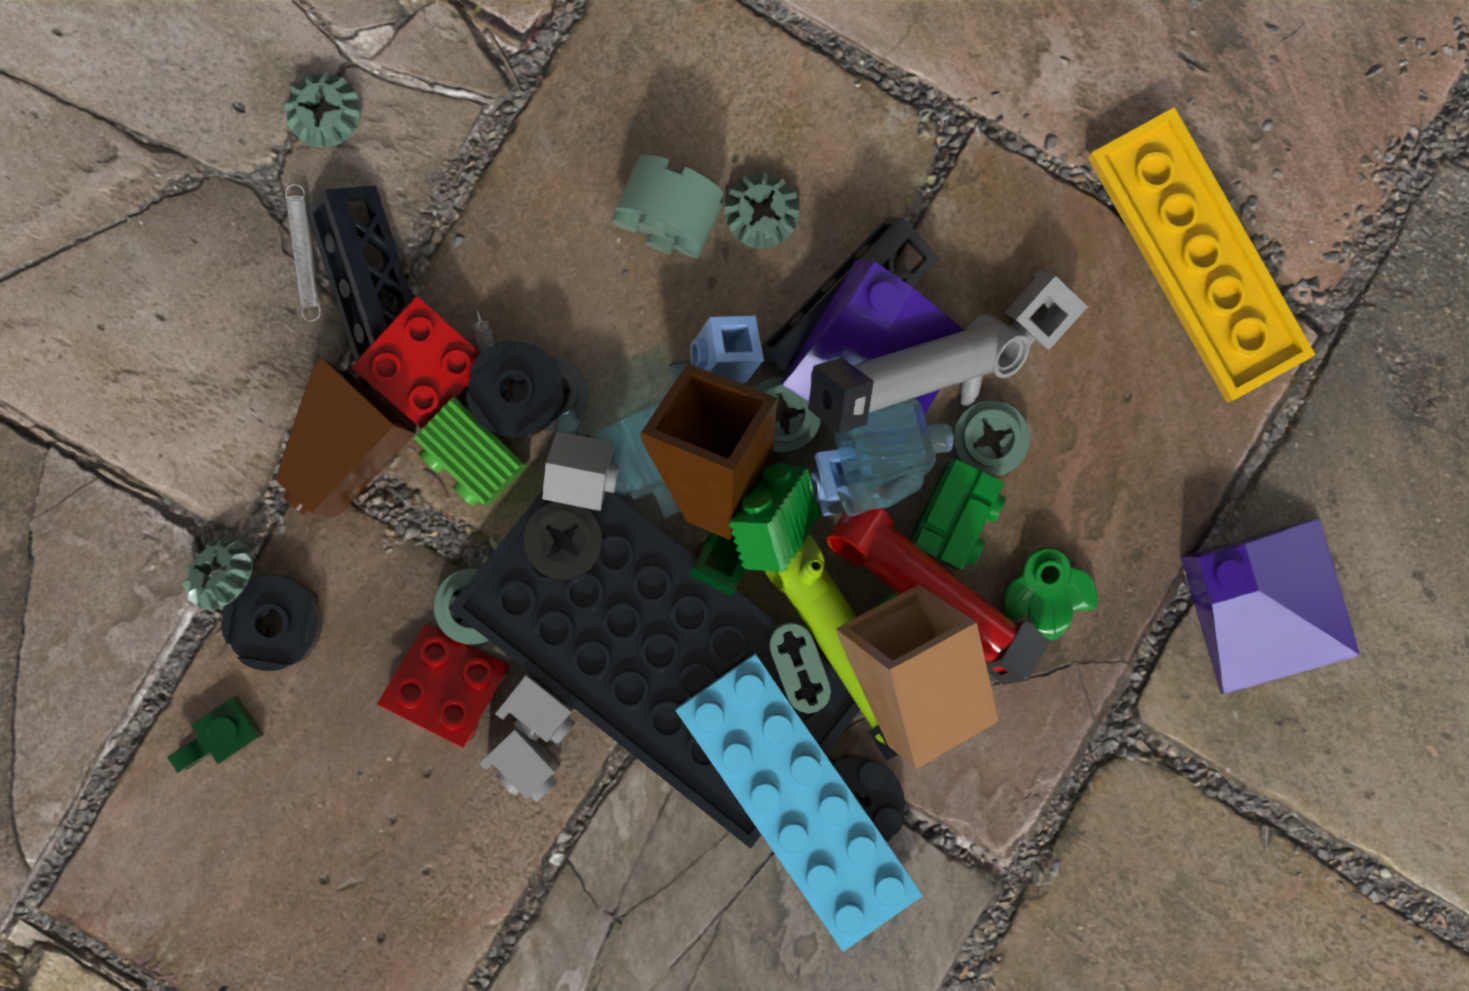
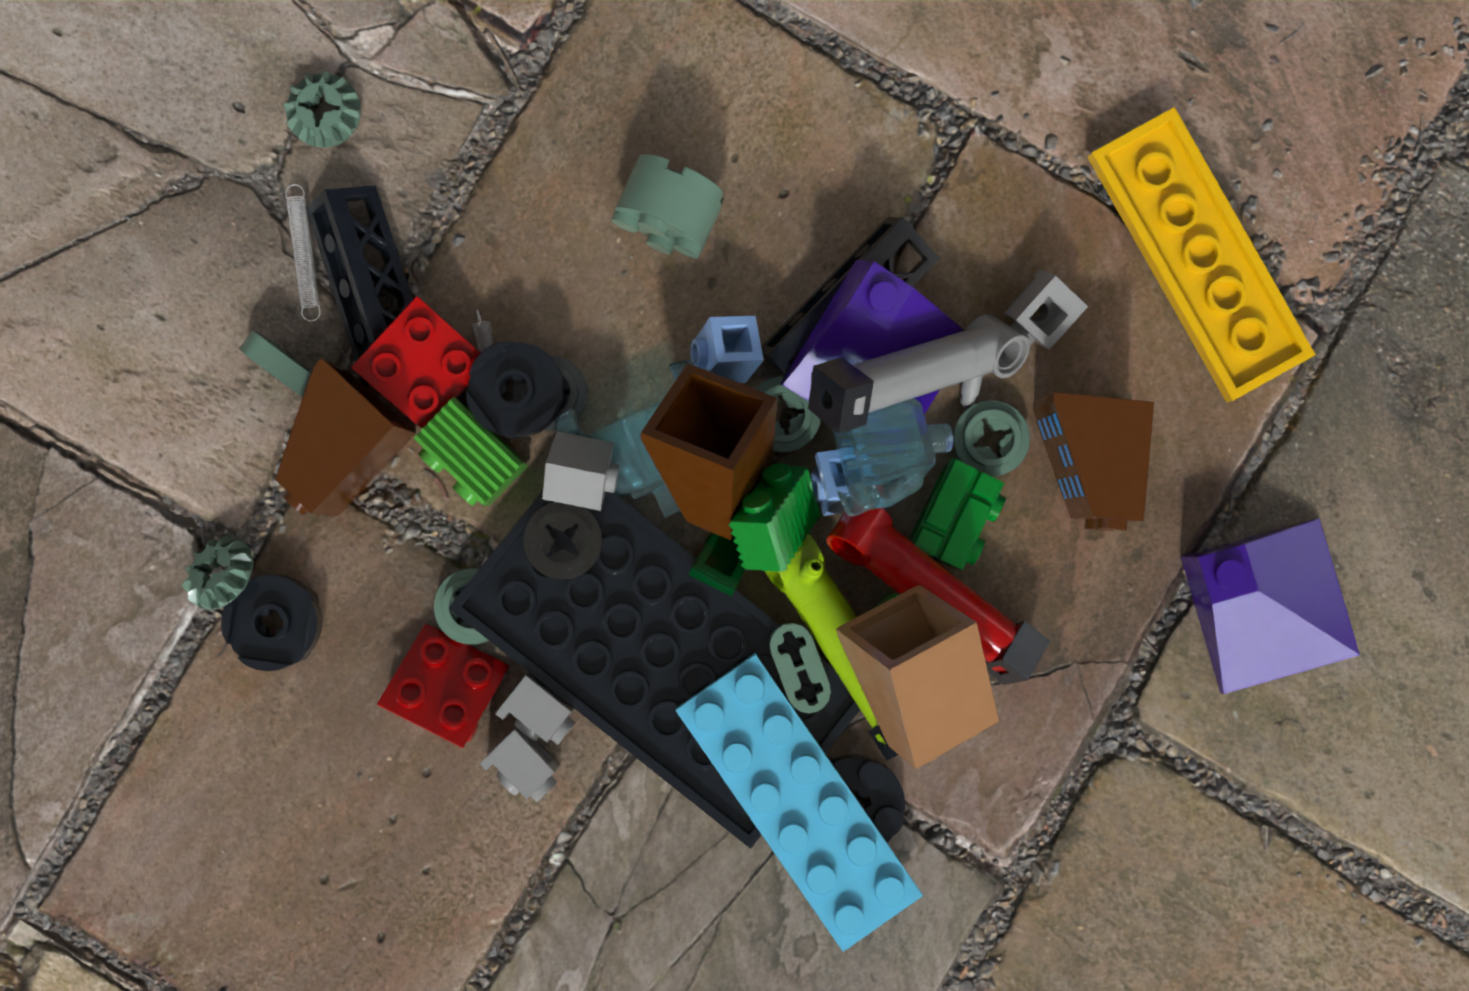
(220, 733): dark green plate -> none
(276, 361): none -> sand green beam
(767, 231): sand green gear -> none
(1049, 600): green plate -> none
(1098, 455): none -> reddish brown slope

